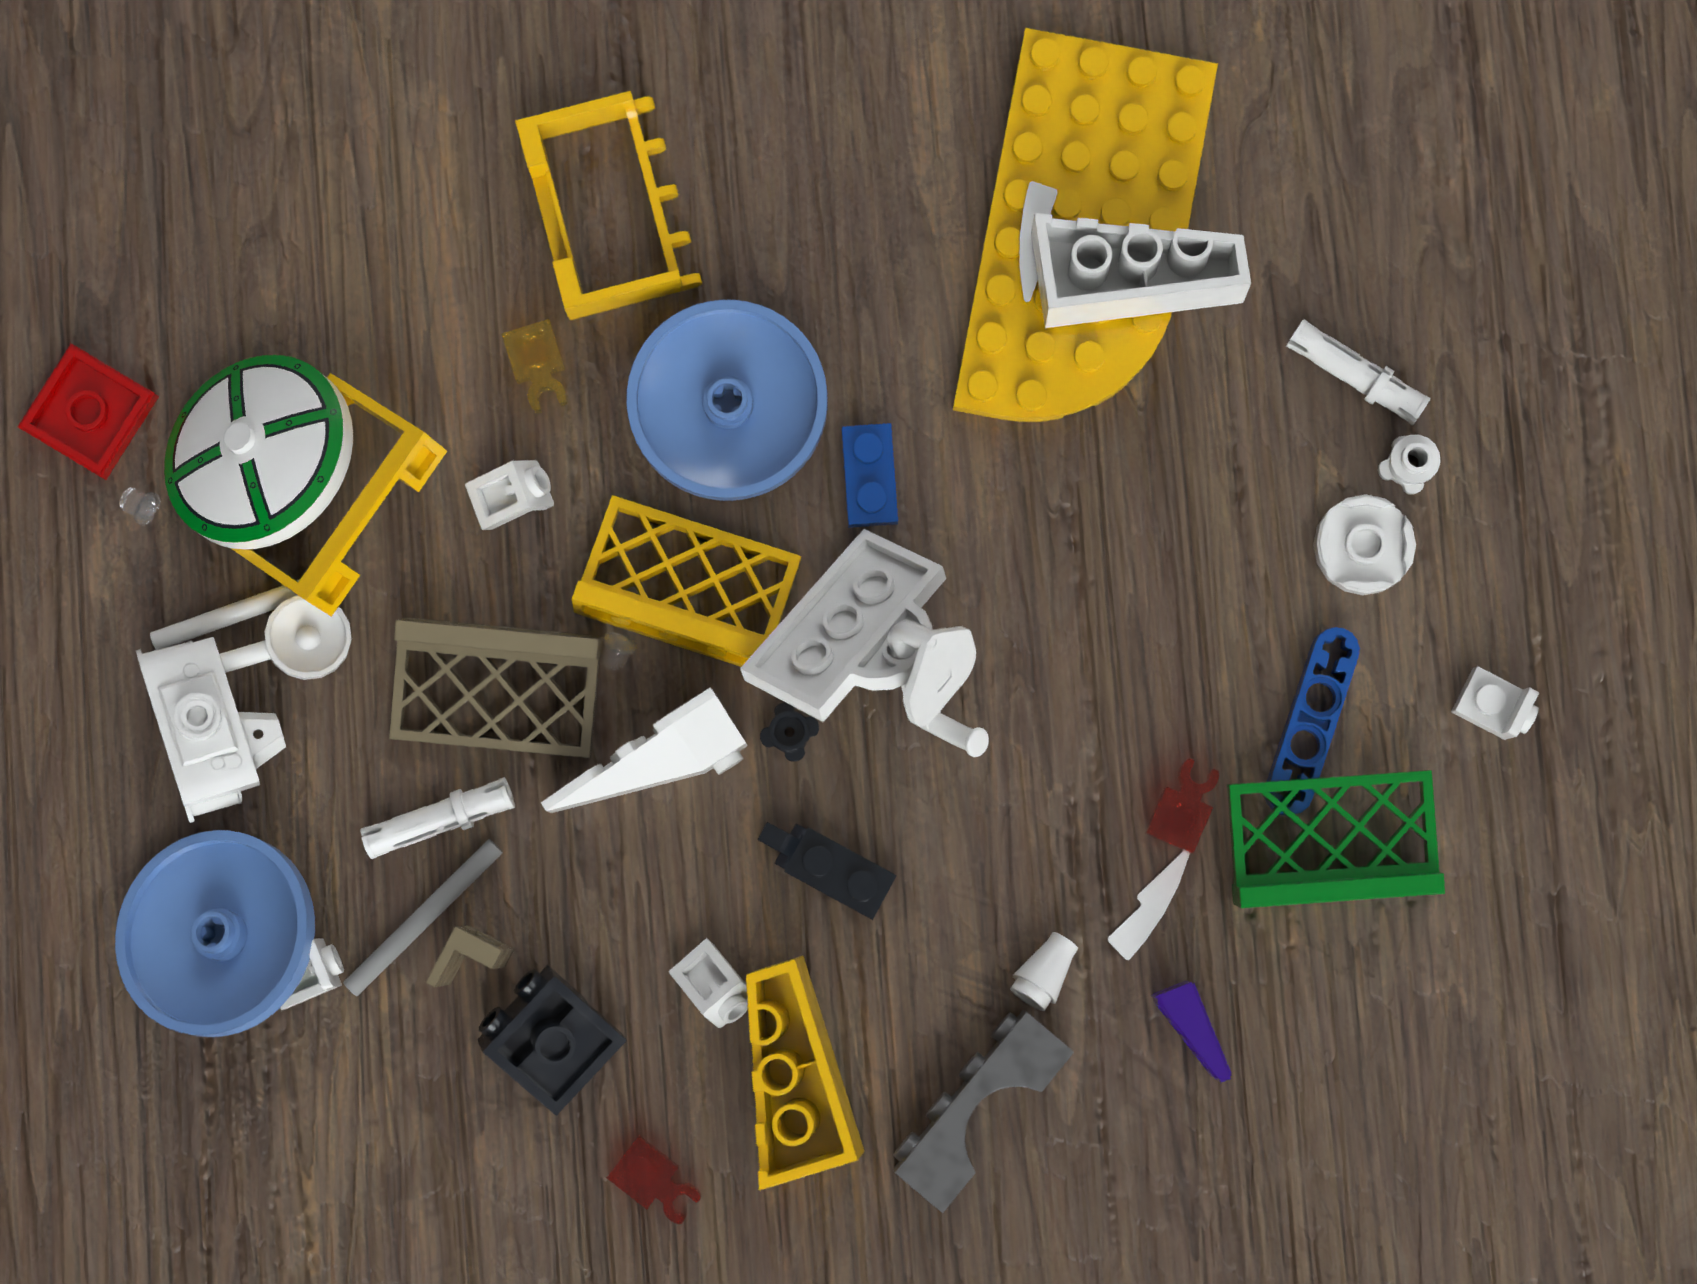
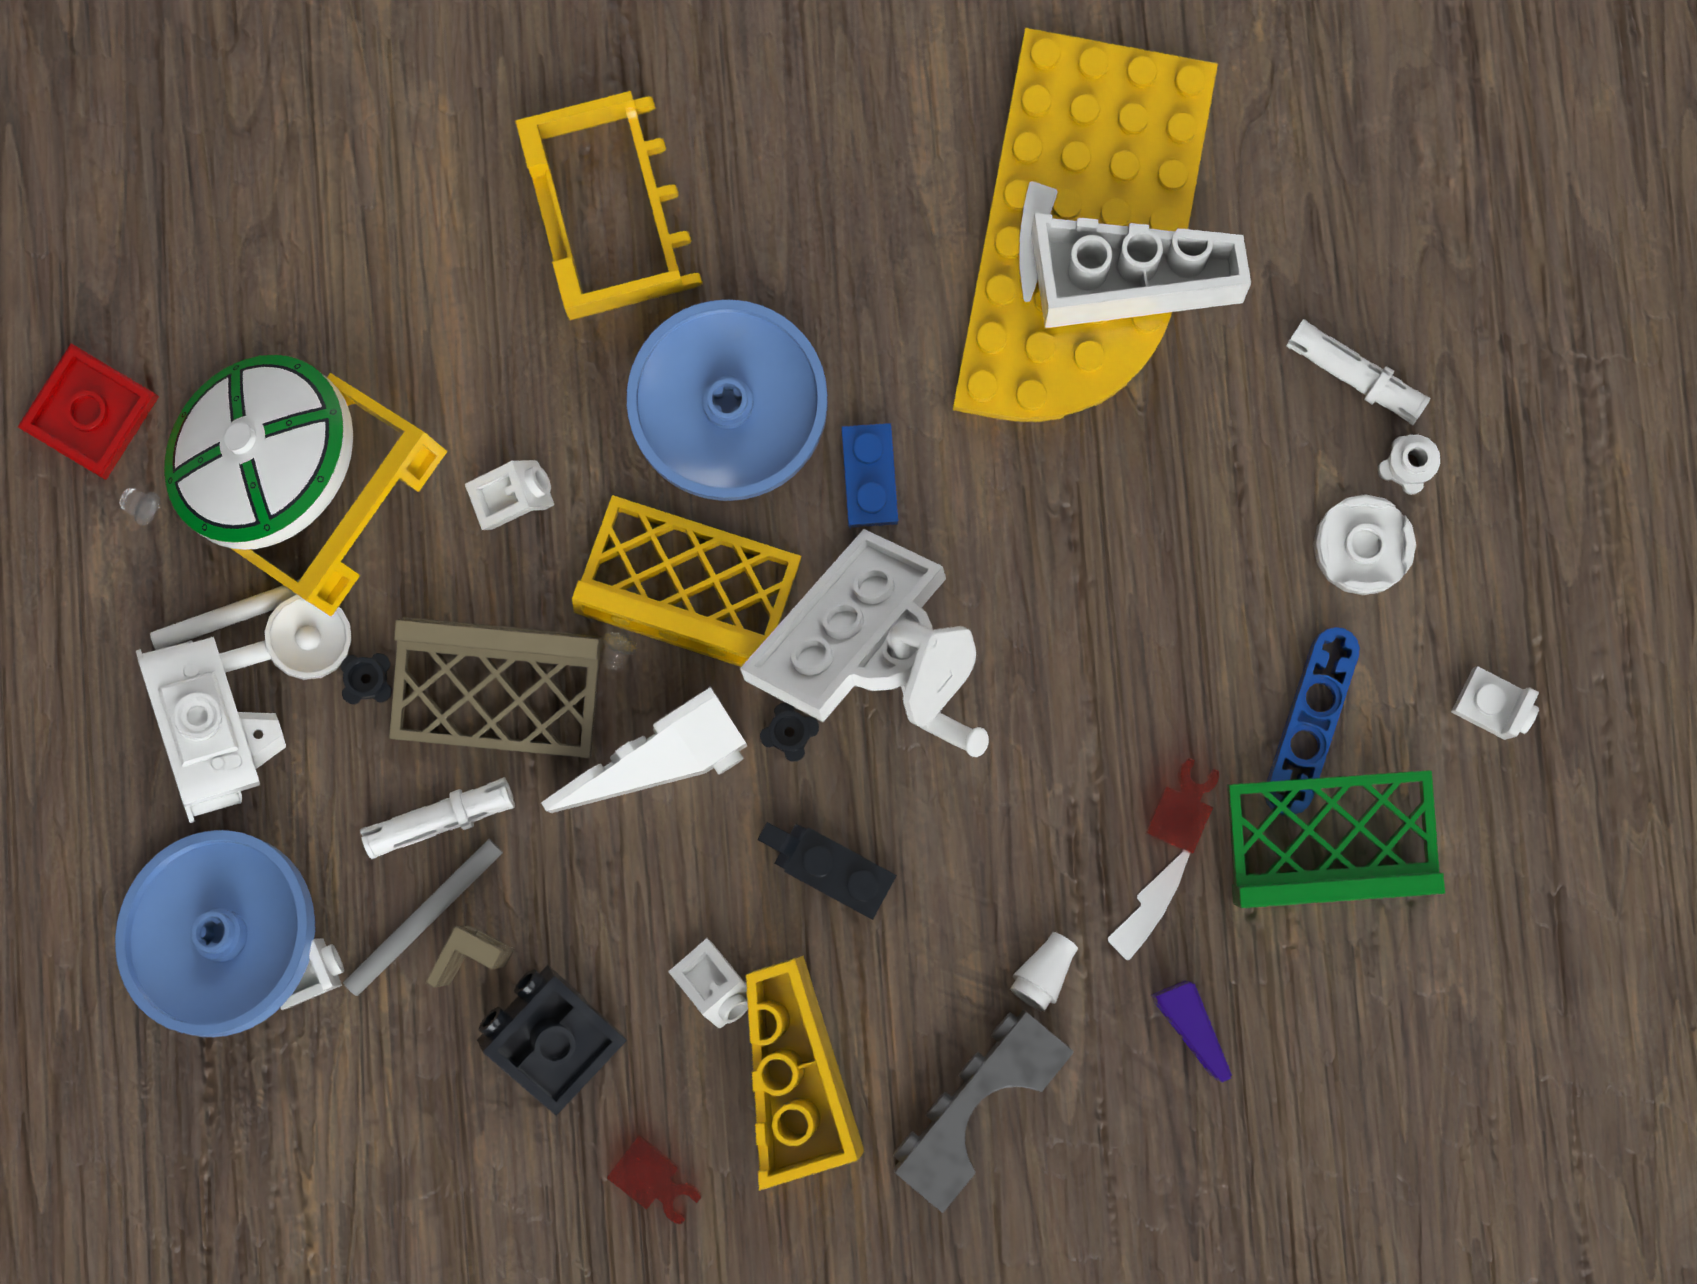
(355, 668): none -> black plate
(536, 357): clear yellow plate -> none

